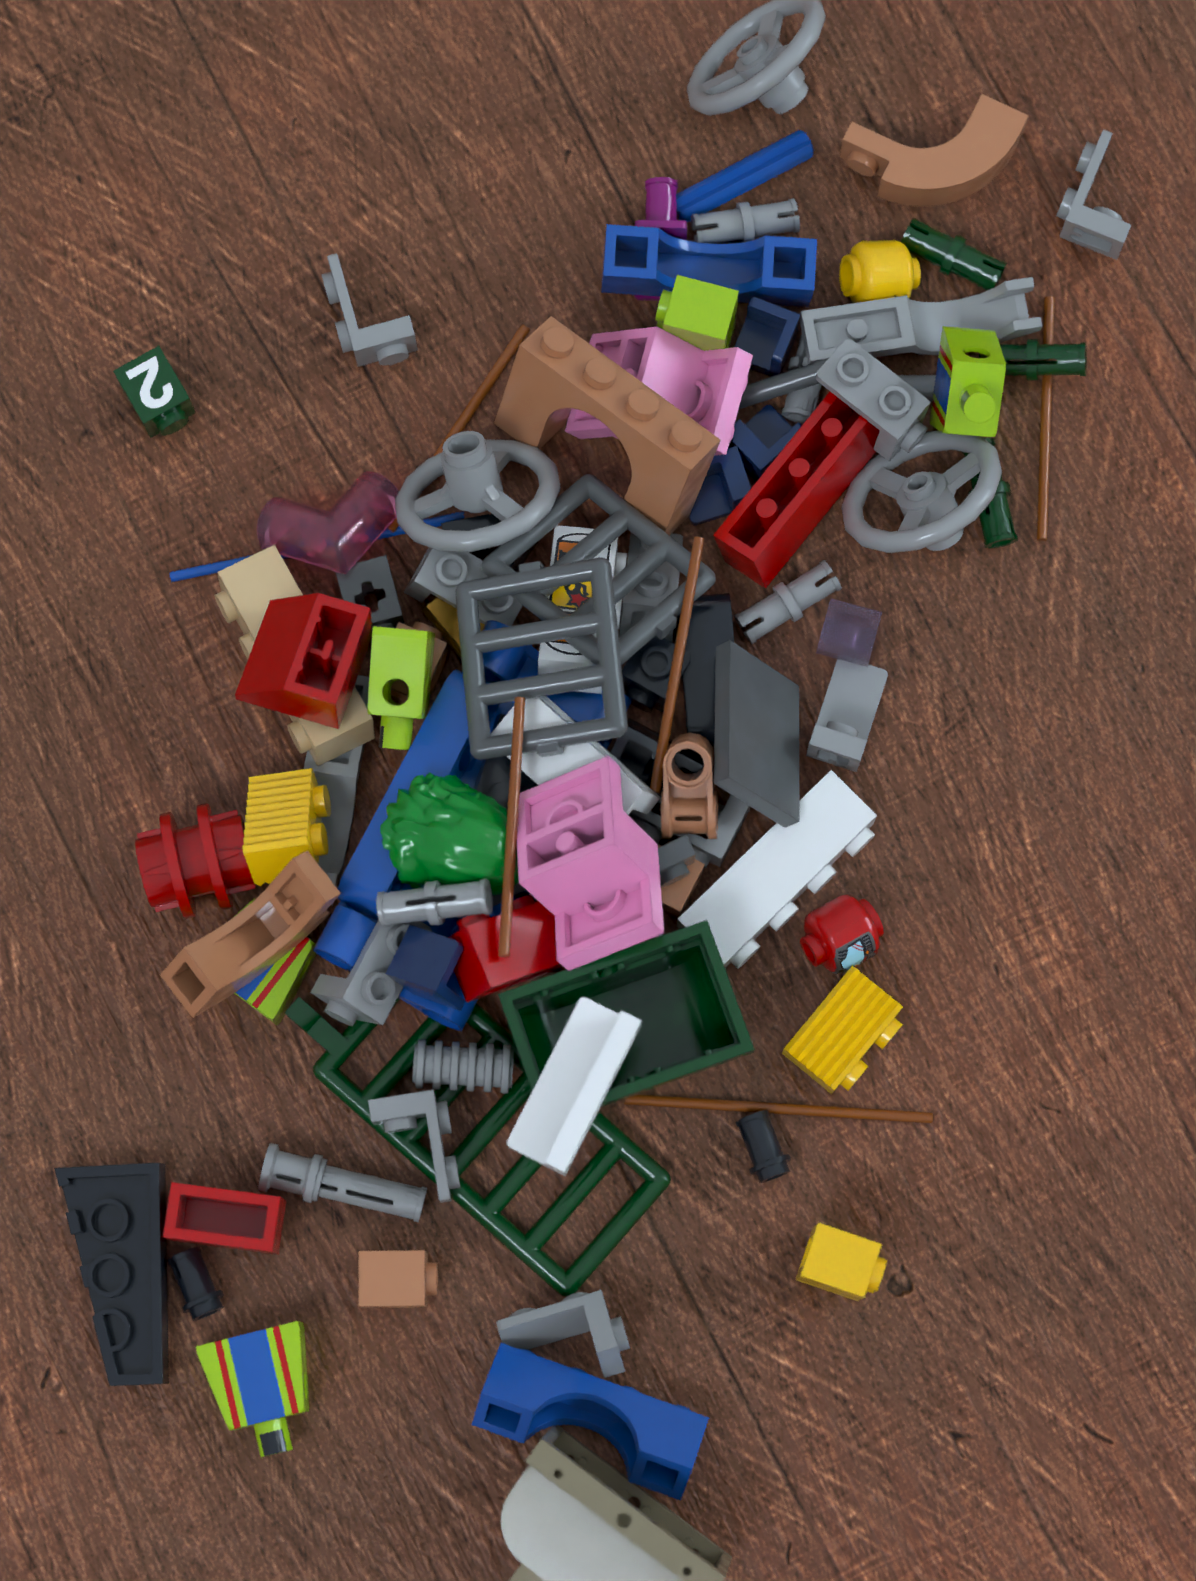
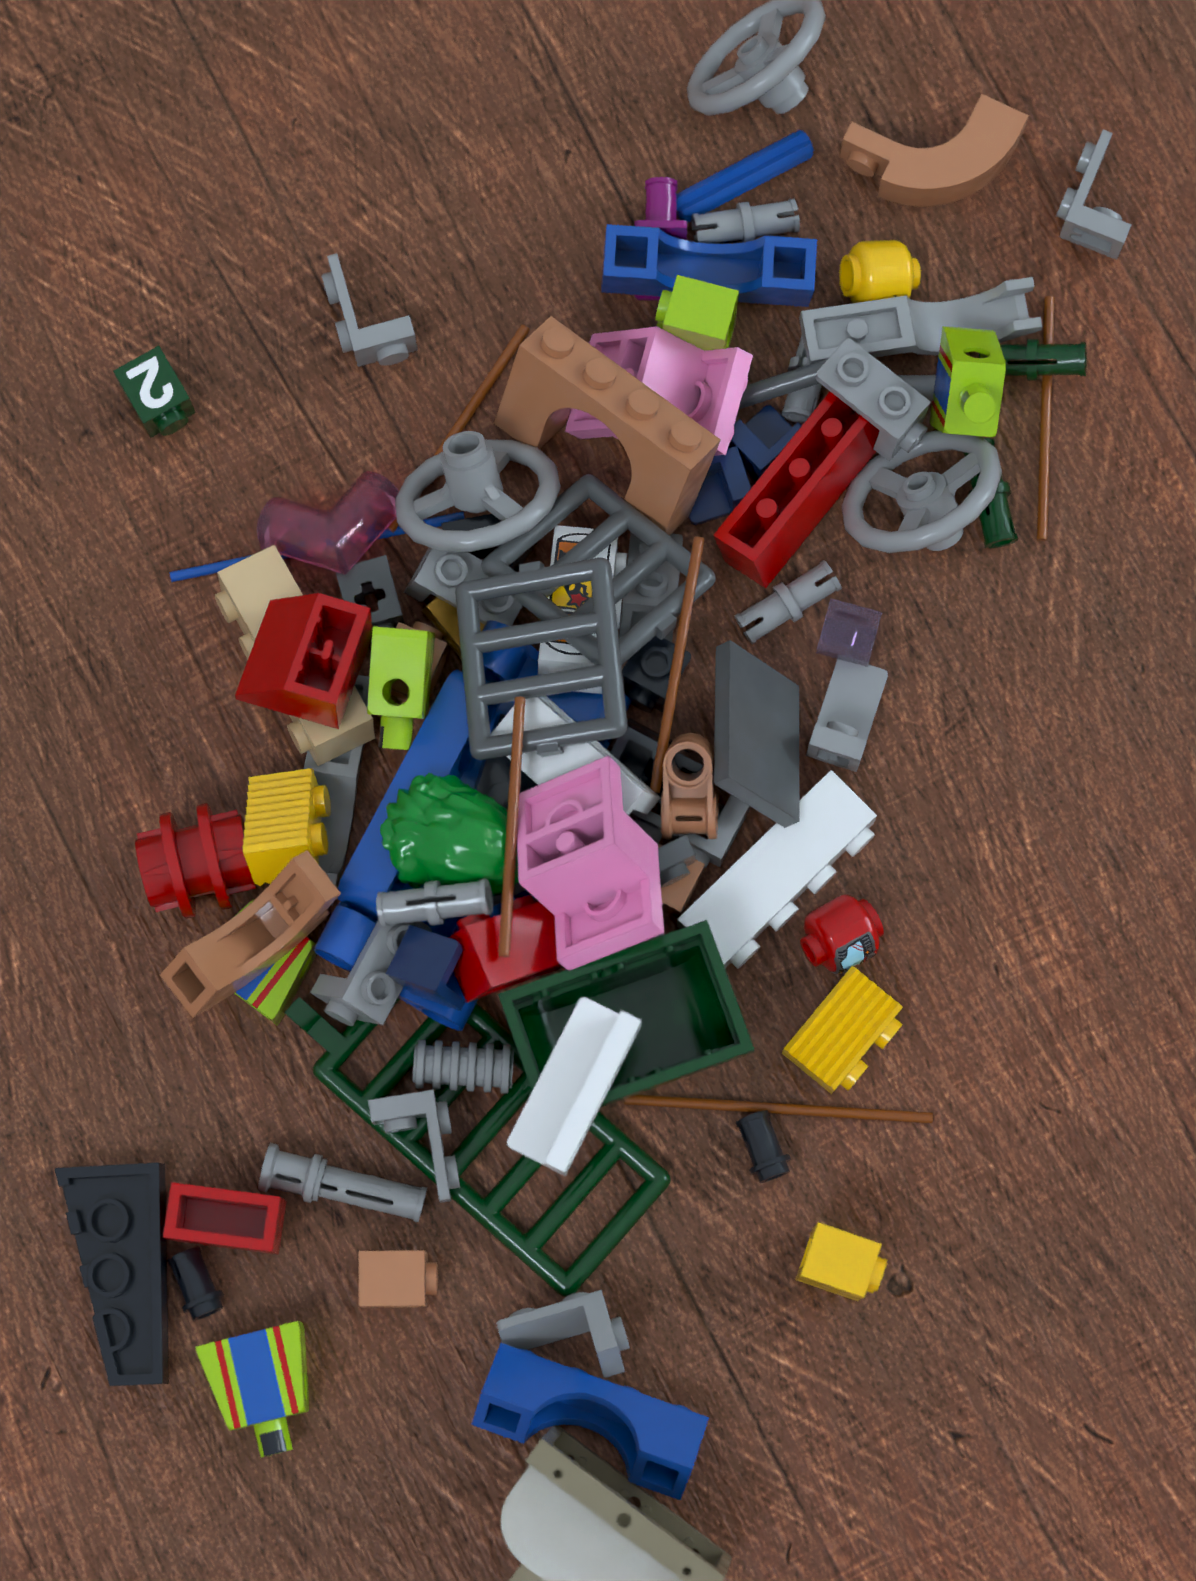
(708, 628): black beam -> none
(768, 335): dark blue panel -> none
(953, 255): dark green pin -> none

